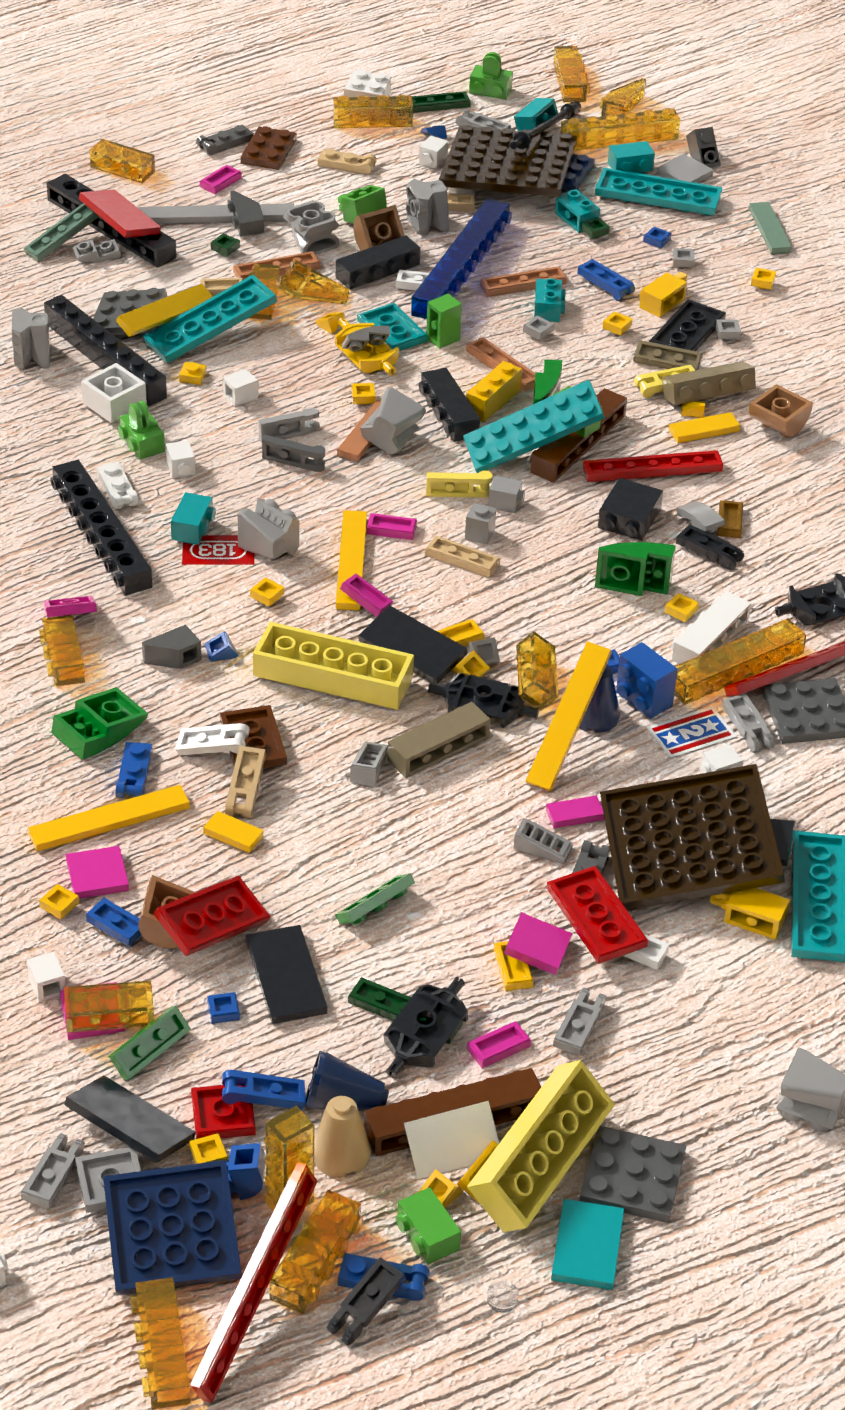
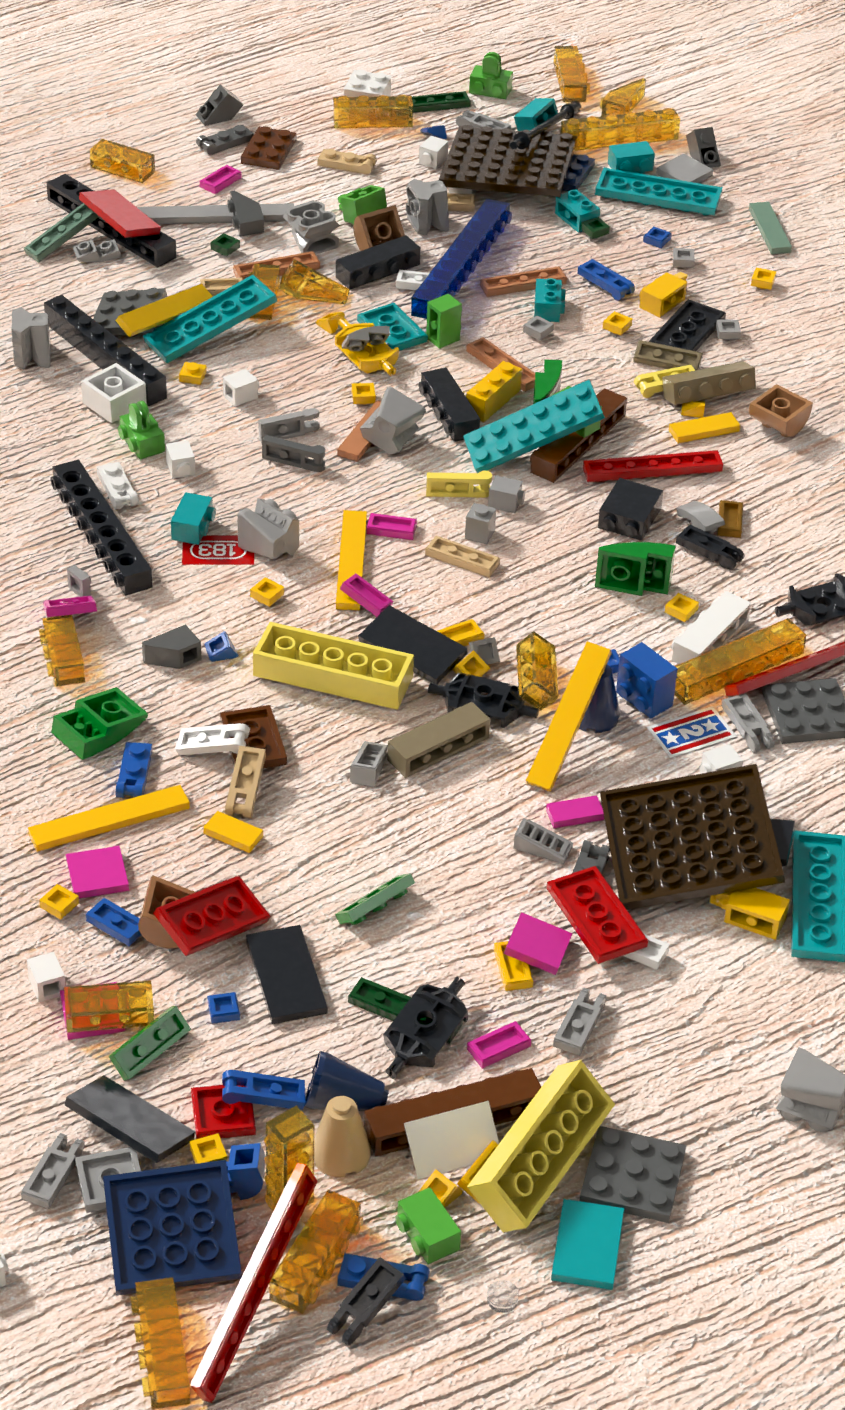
(79, 581): none -> light grey plate
(219, 107): none -> dark grey slope

